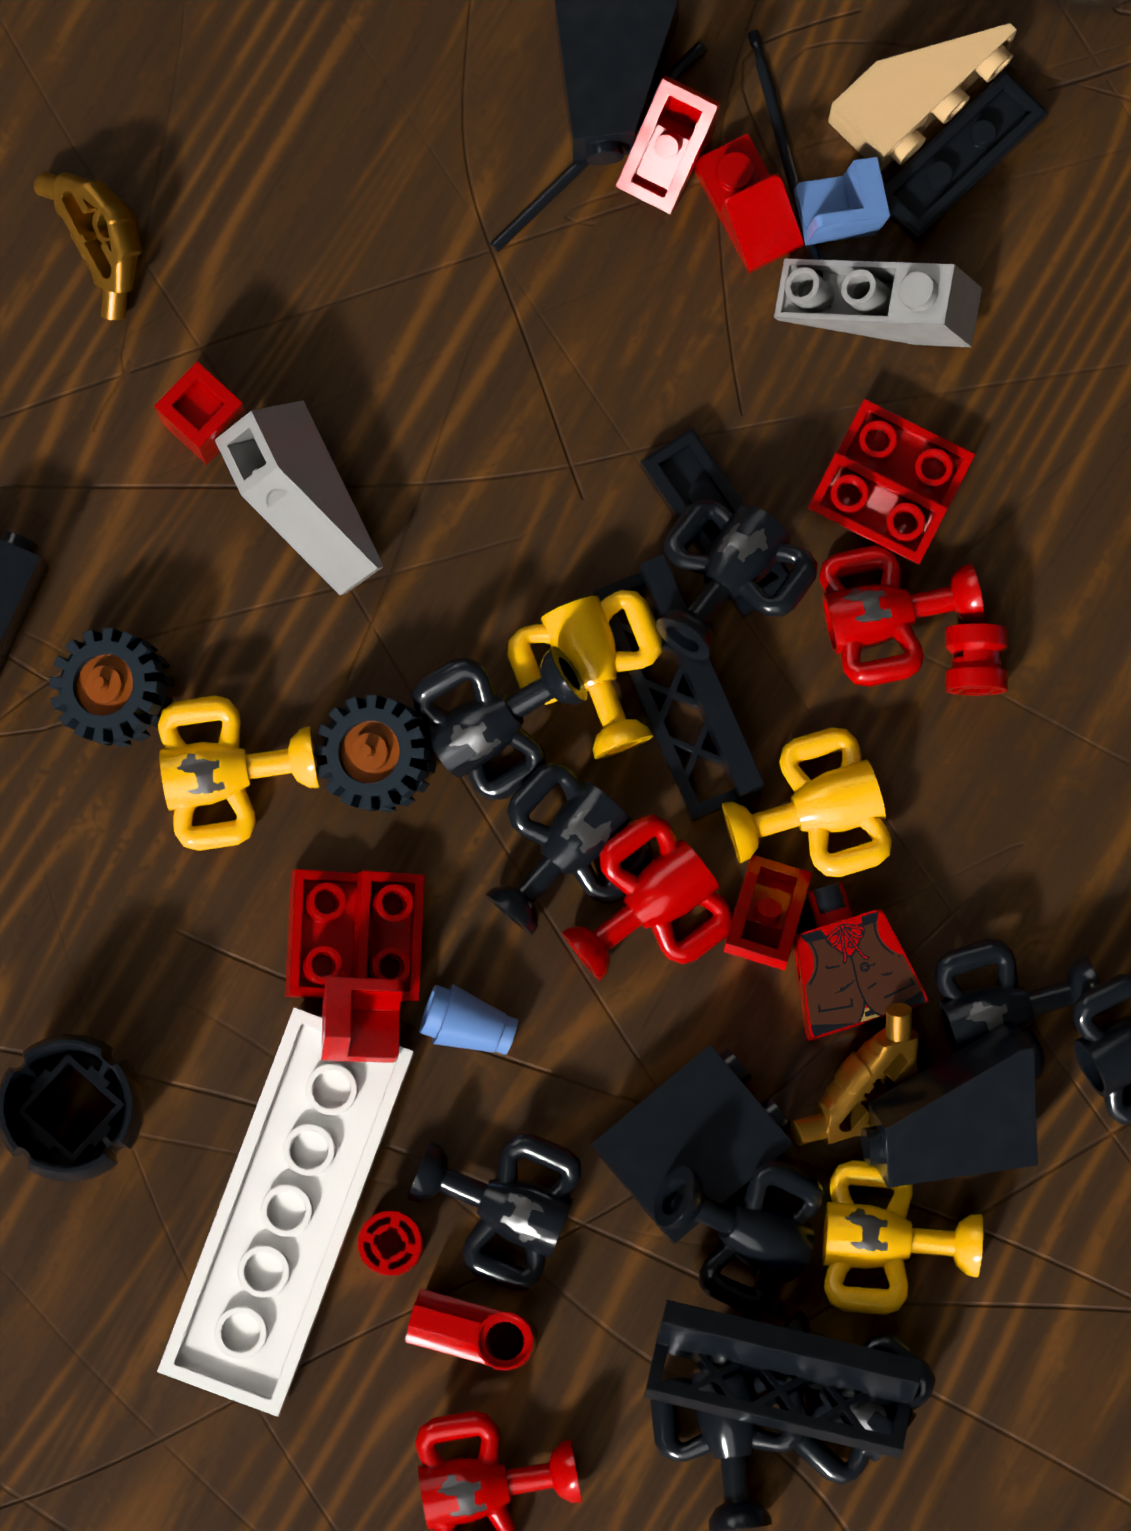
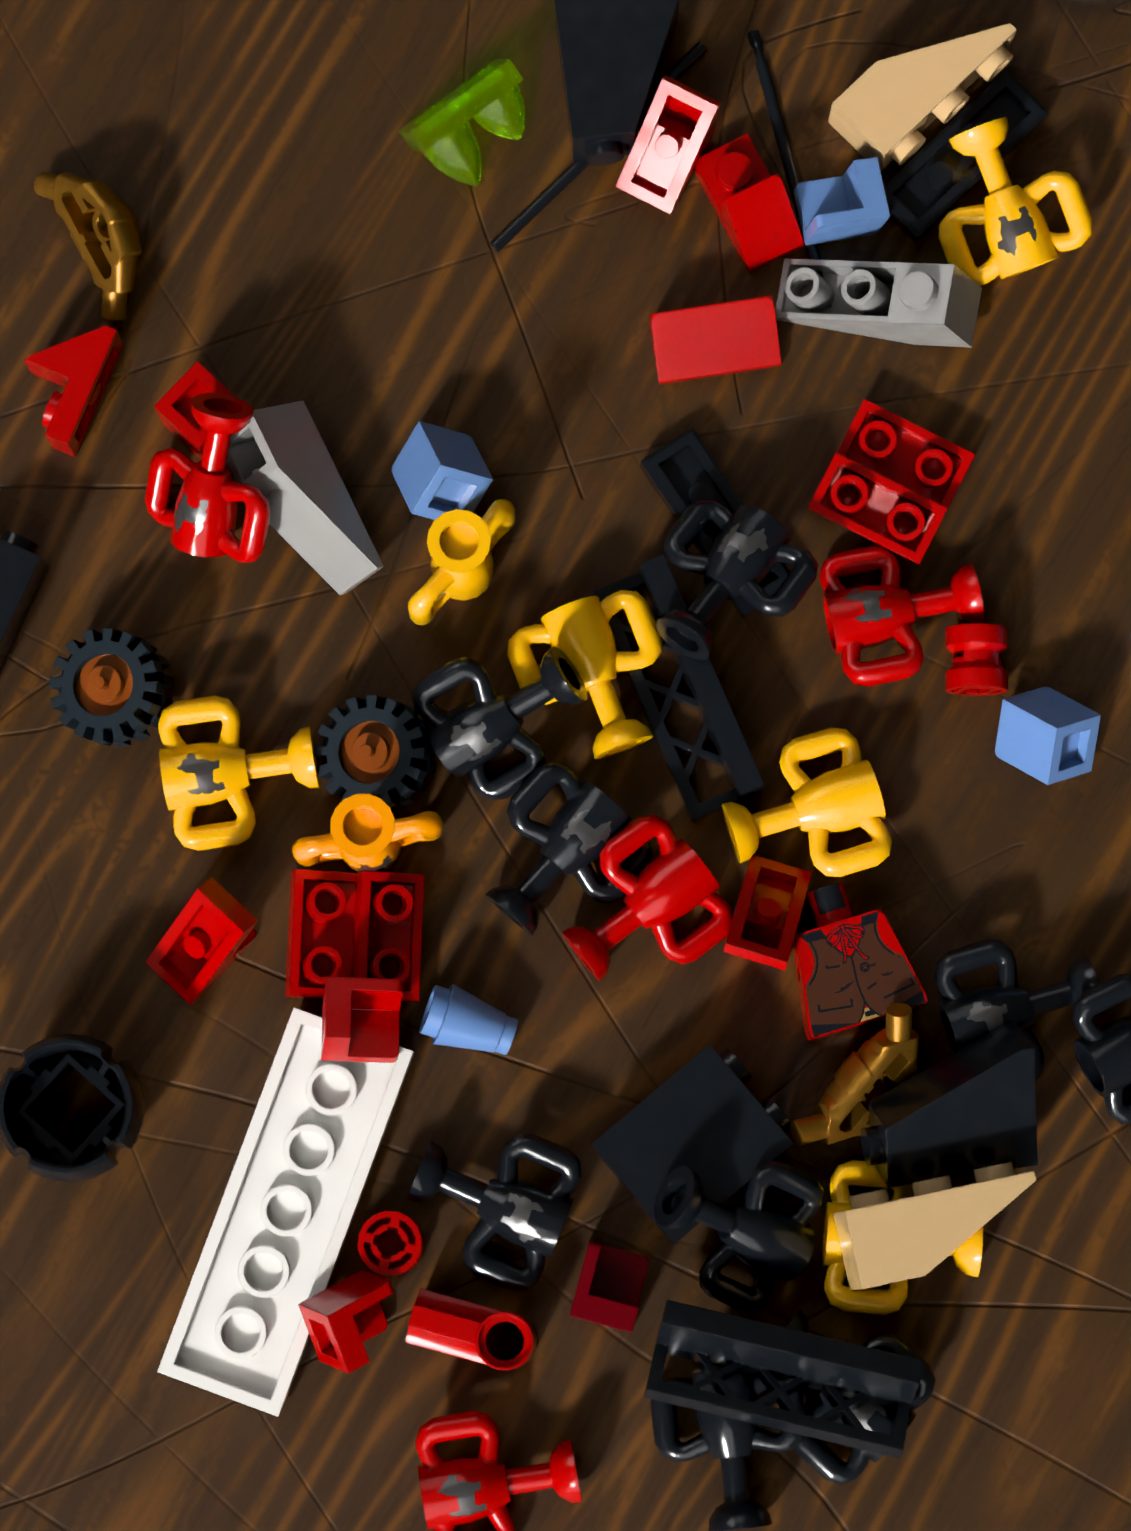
(84, 370): none -> red slope
(203, 941): none -> red slope
(209, 496): none -> red piece
(345, 1318): none -> red panel
(366, 835): none -> light orange piece
(440, 471): none -> medium blue panel
(444, 128): none -> clear neon green tile
(460, 557): none -> yellow piece
(610, 1287): none -> dark red panel
(715, 339): none -> red slope
(914, 1234): none -> tan slope
(1010, 214): none -> yellow piece
(1047, 735): none -> medium blue panel

